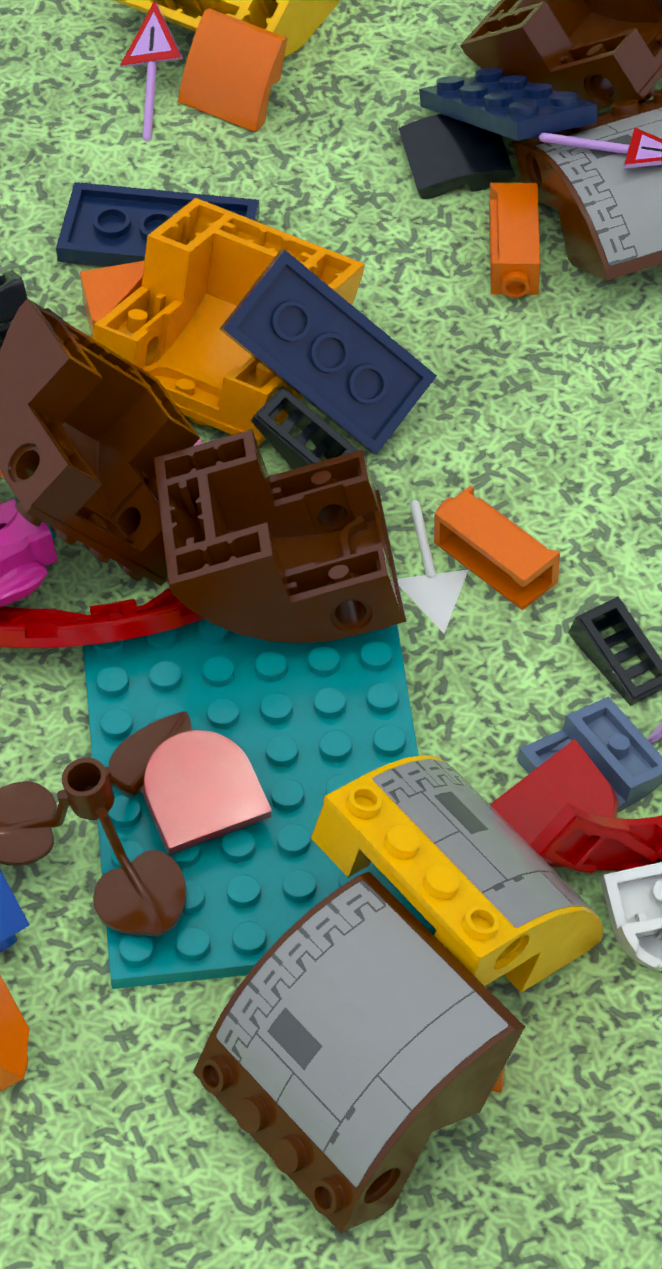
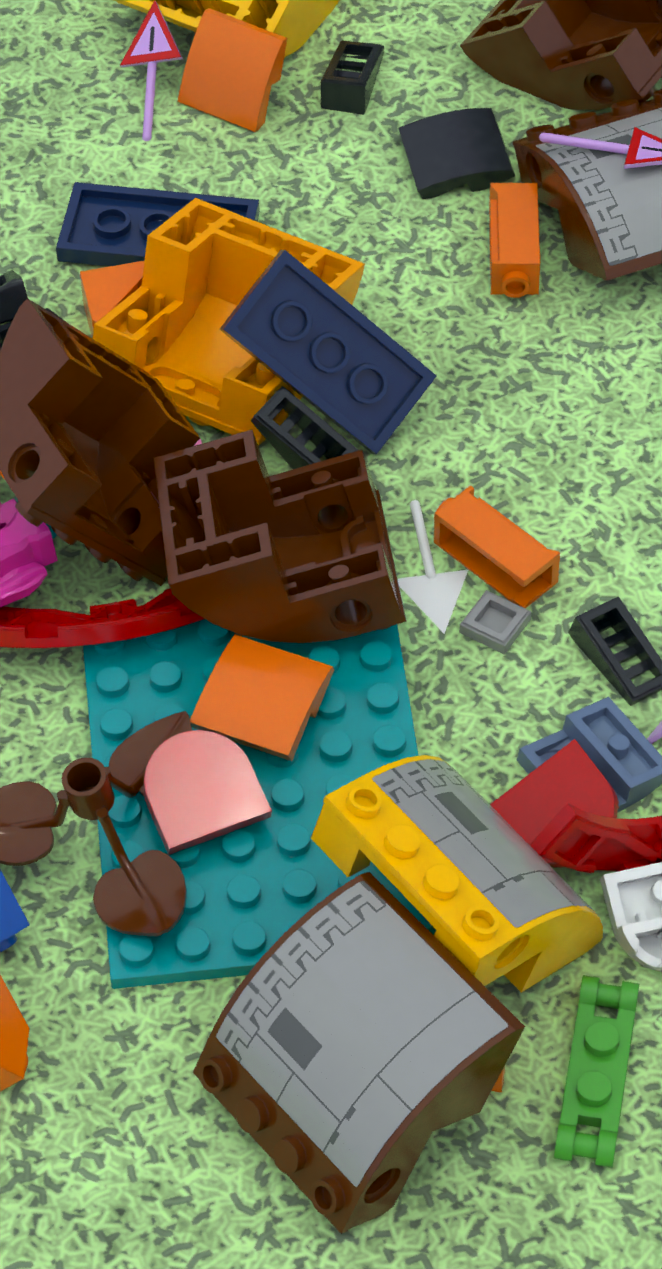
(261, 696): none -> orange slope
(350, 89): none -> black slope
(495, 622): none -> light grey tile
(507, 104): dark blue plate -> none
(597, 1071): none -> bright green plate

